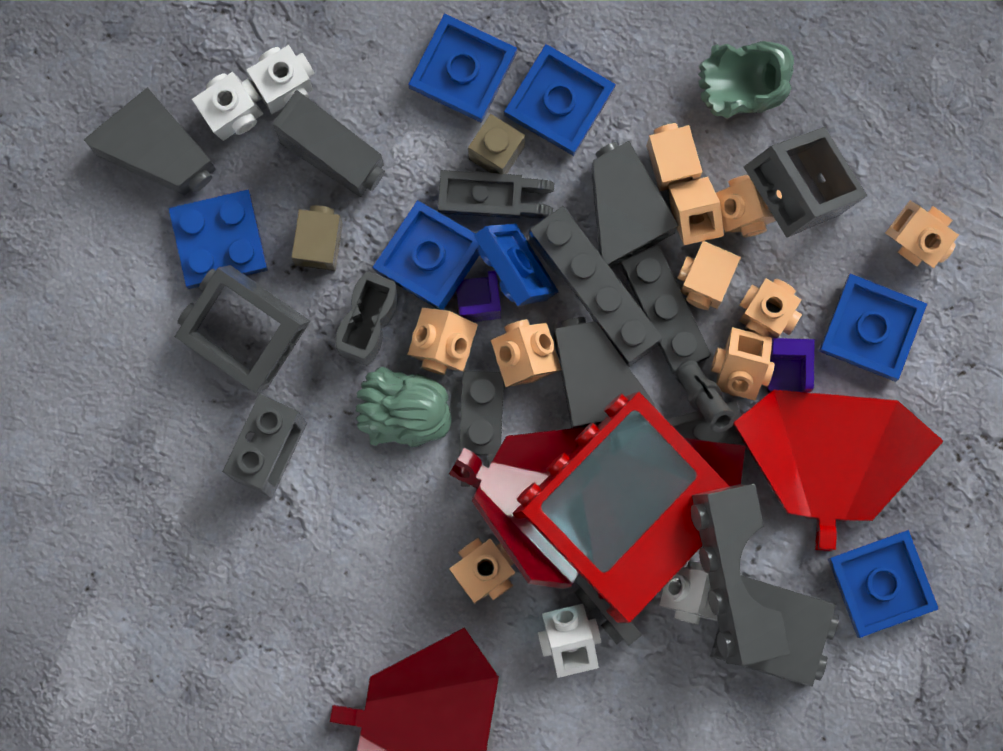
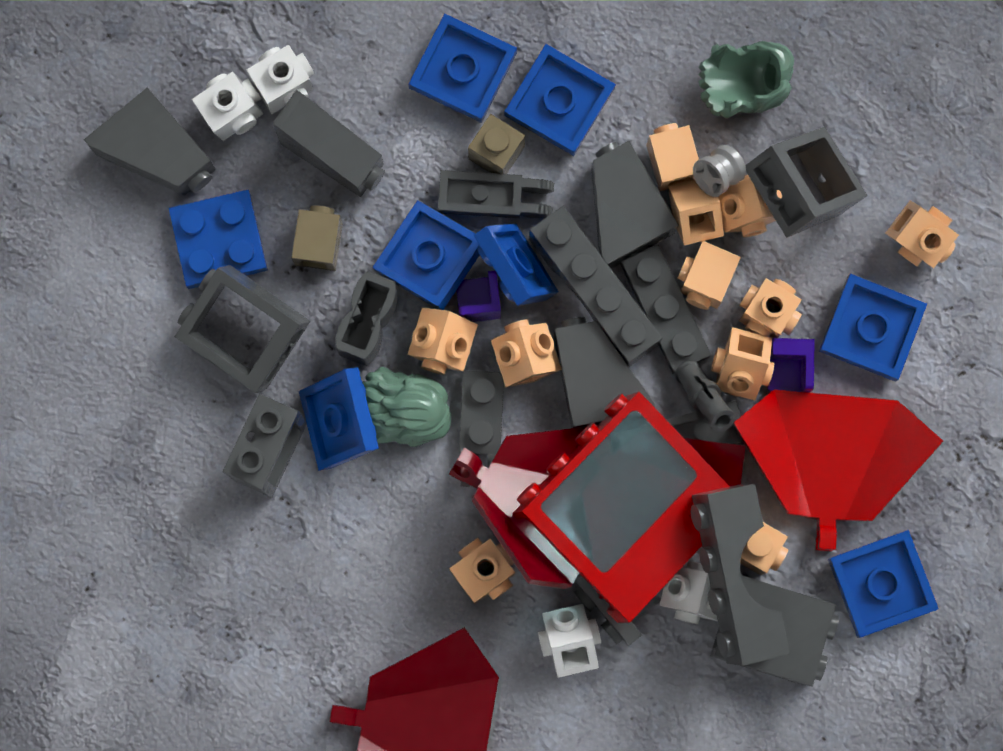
(338, 419): none -> blue plate
(719, 170): none -> light grey wheel
(764, 550): none -> light nougat brick

